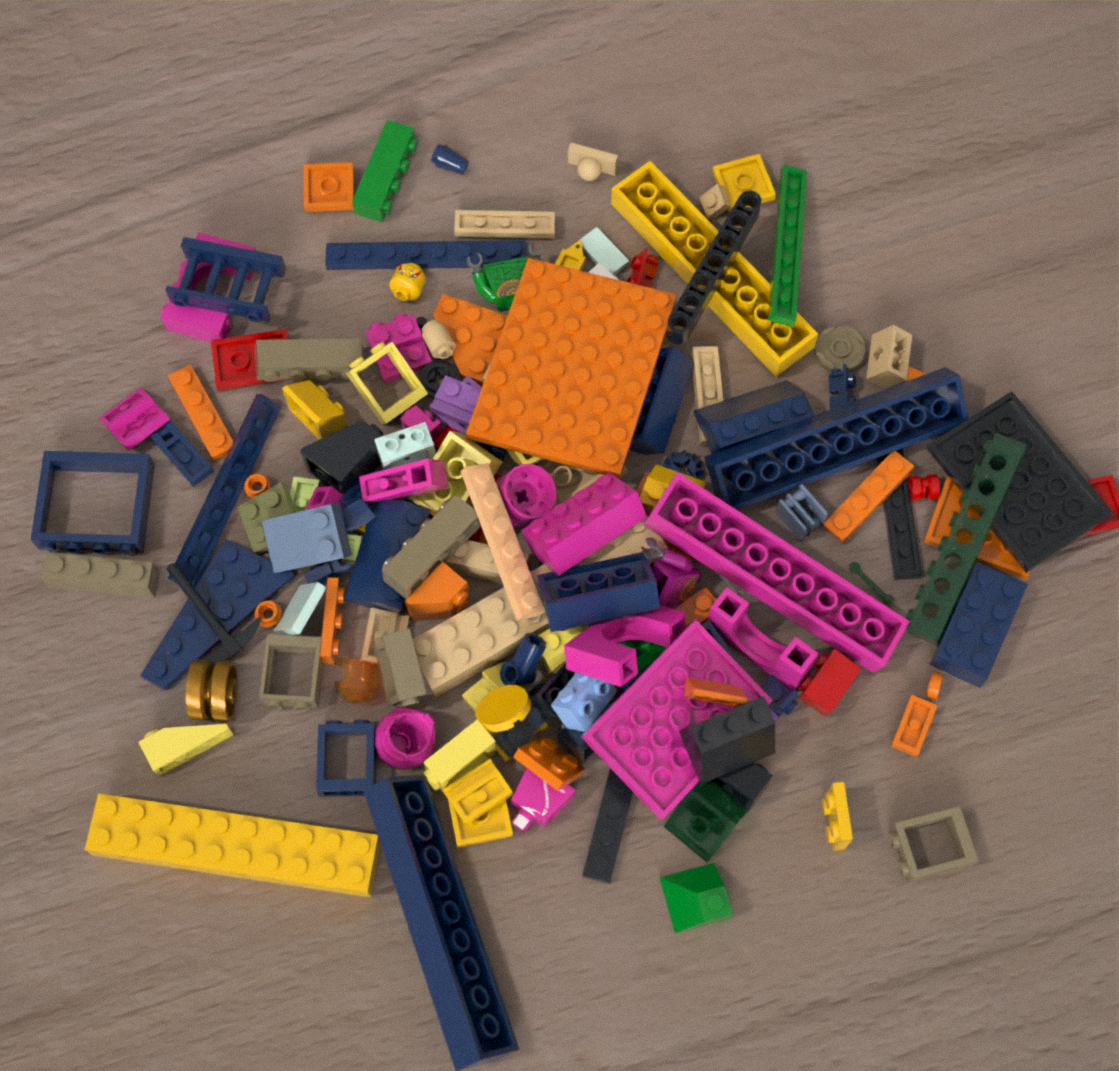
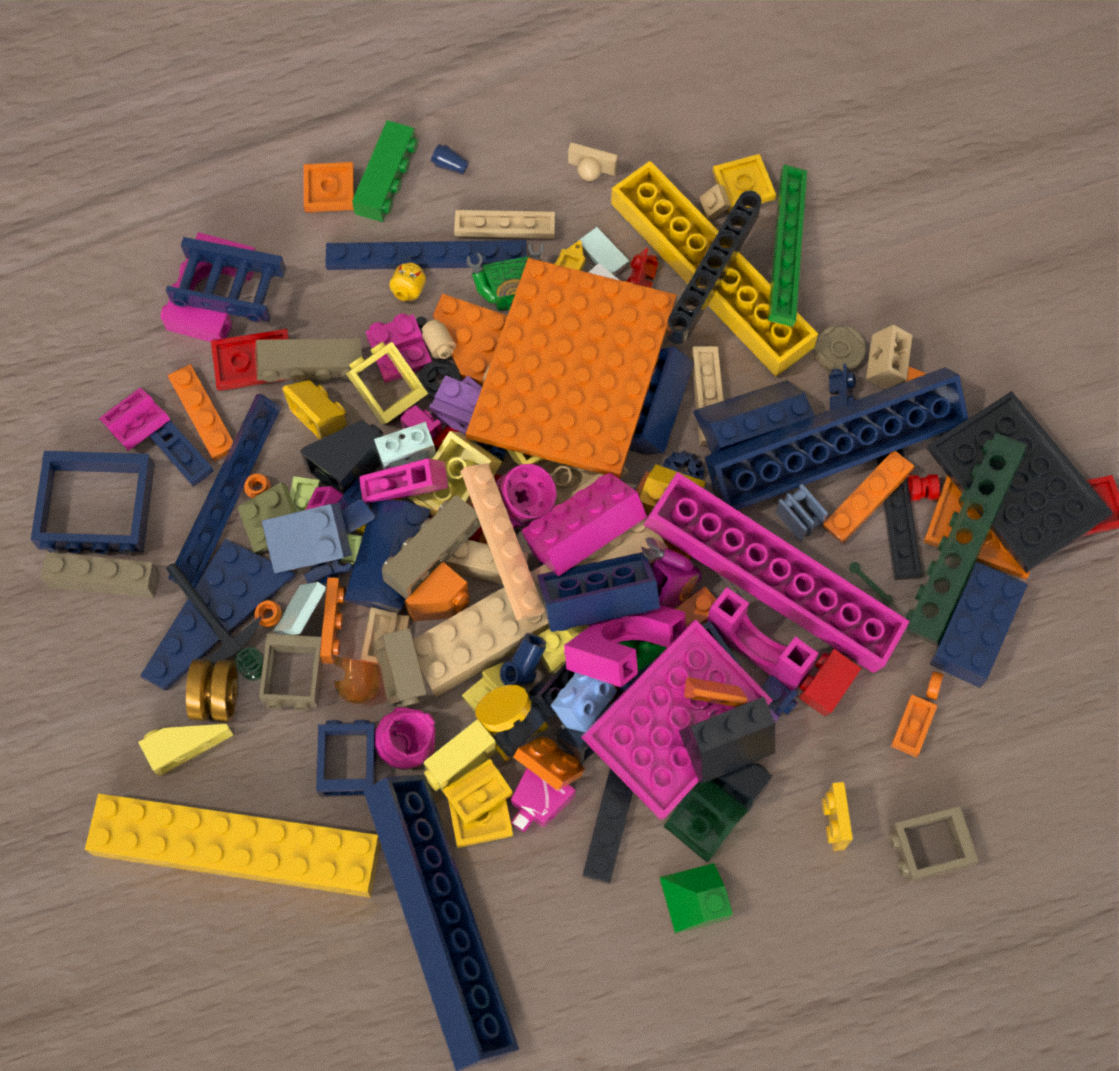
(253, 668): none -> clear green wheel

